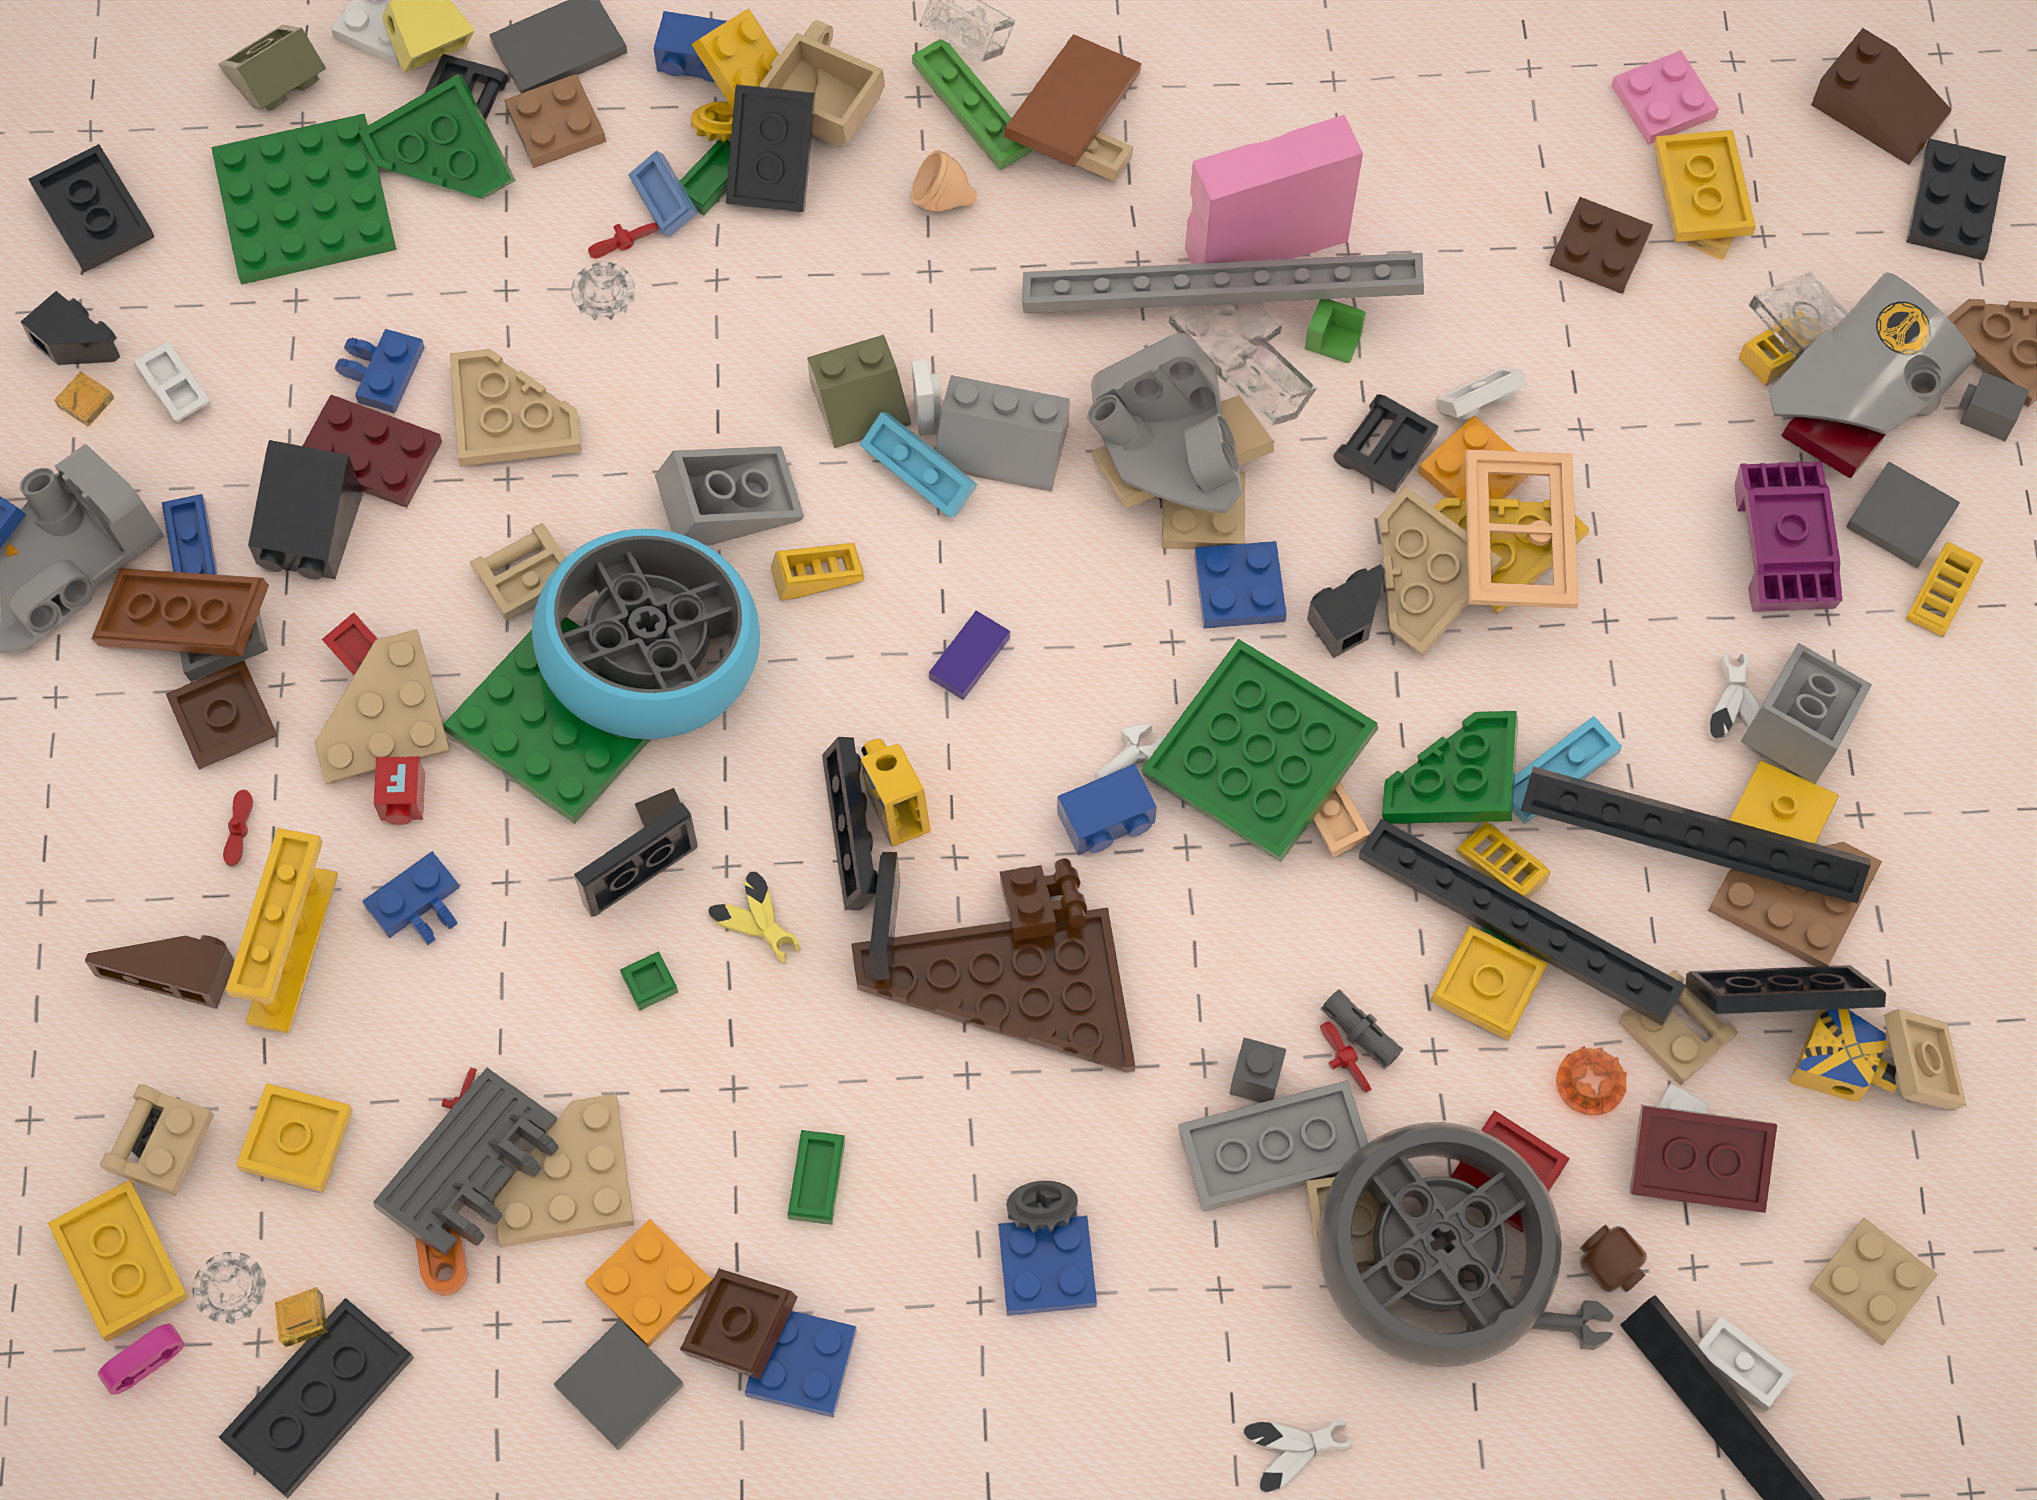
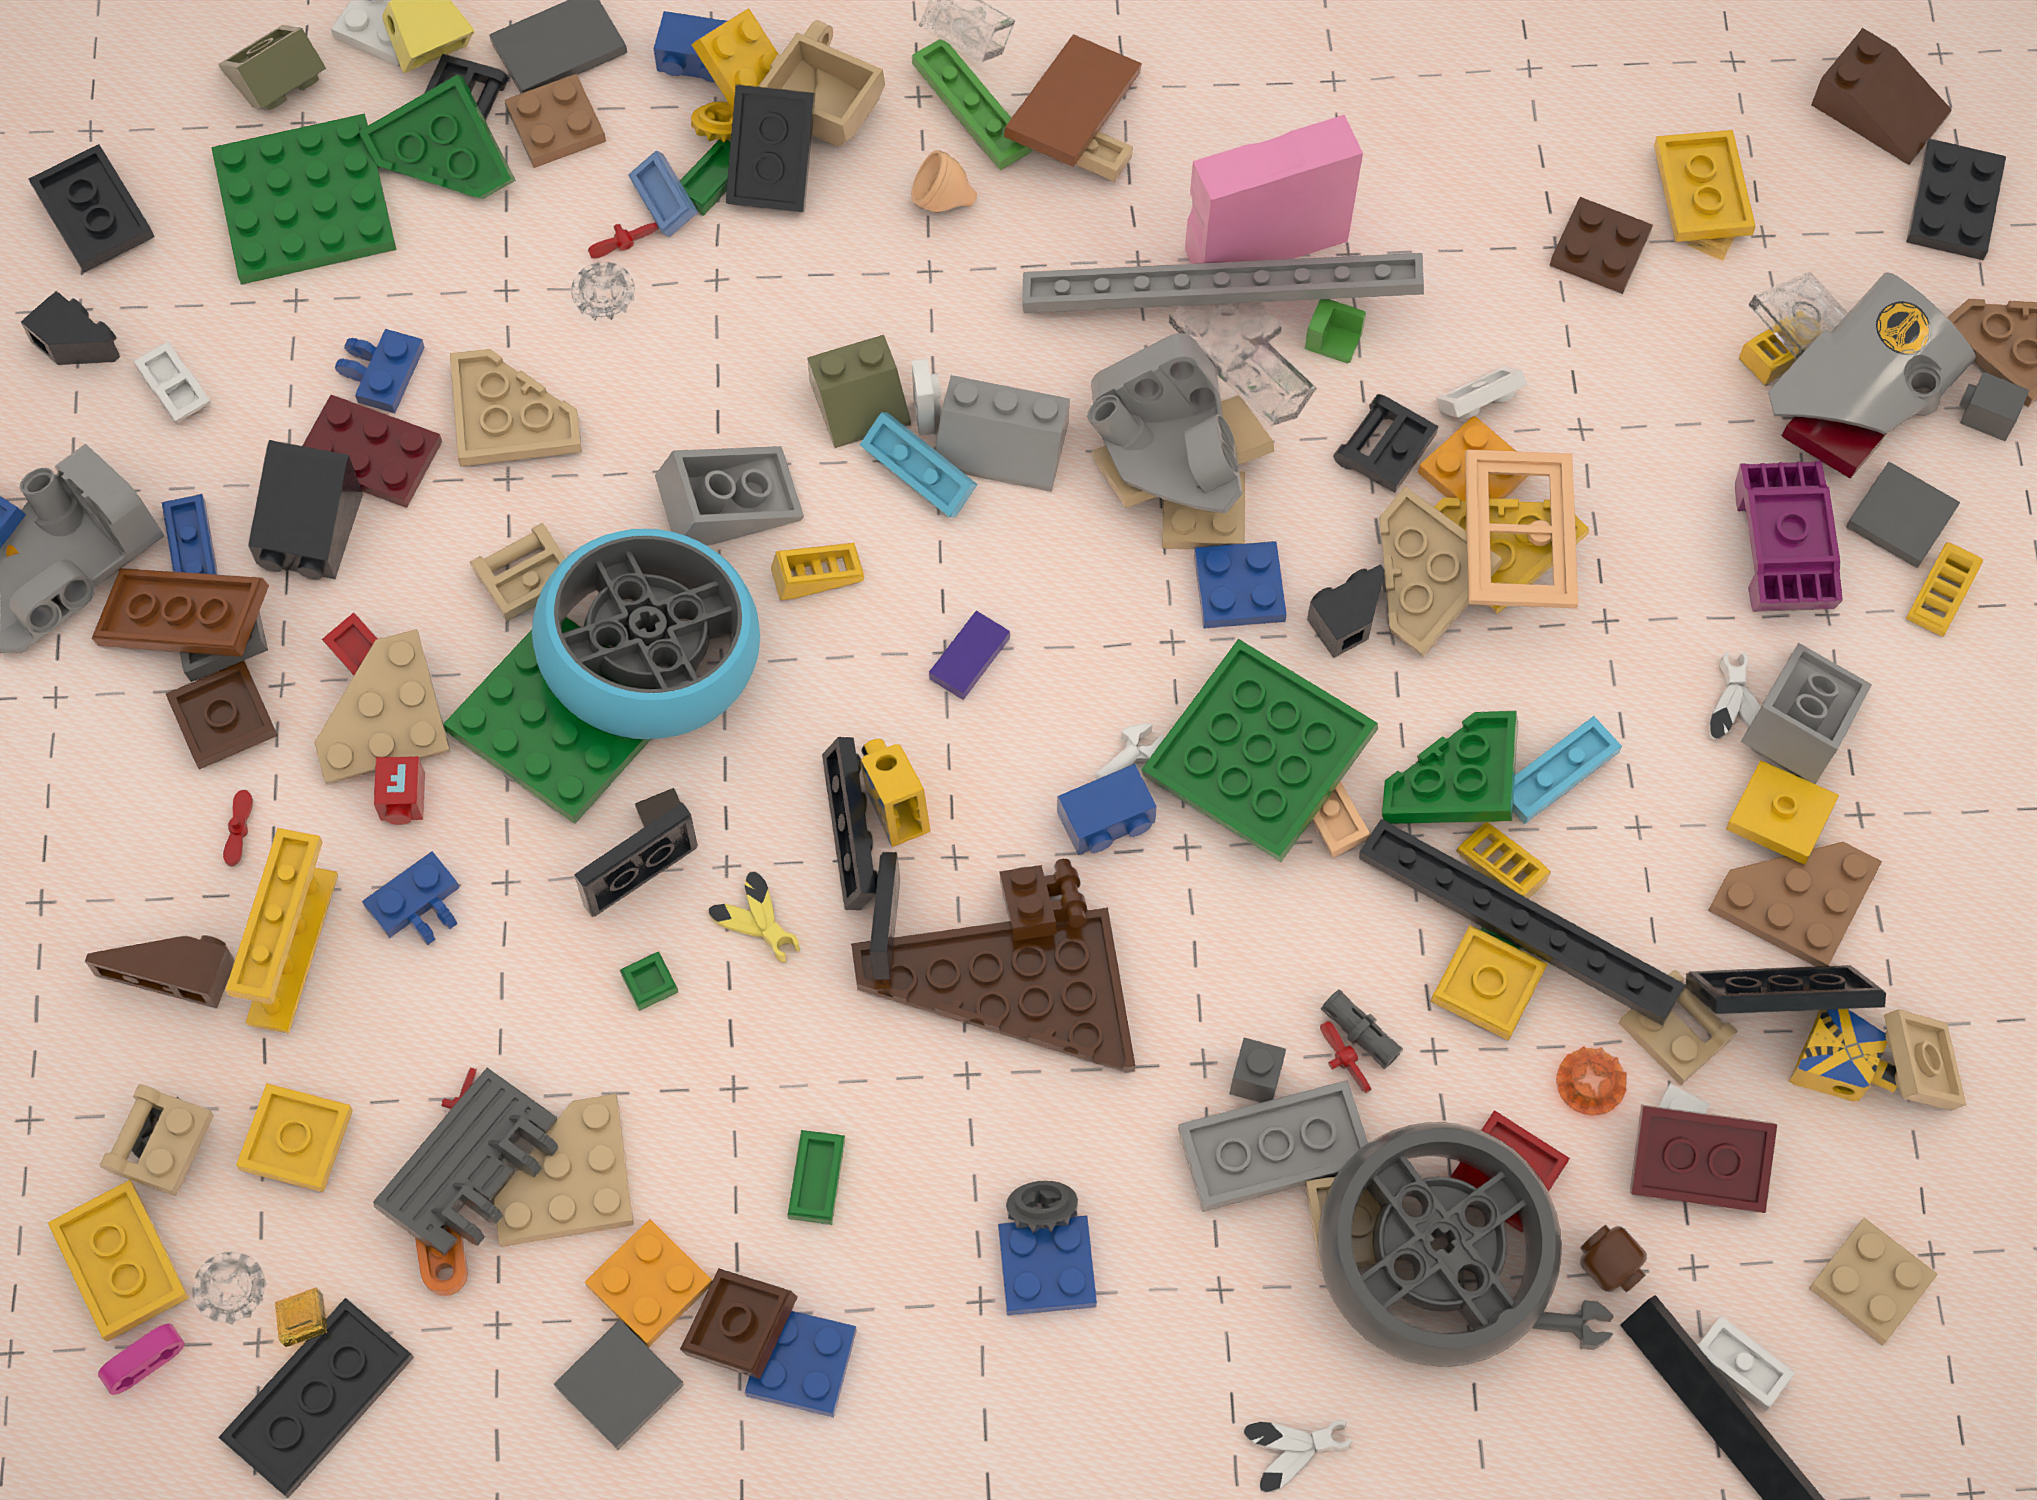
(84, 399): clear yellow tile -> none
(1664, 97): bright pink plate -> none
(1696, 835): black plate -> none

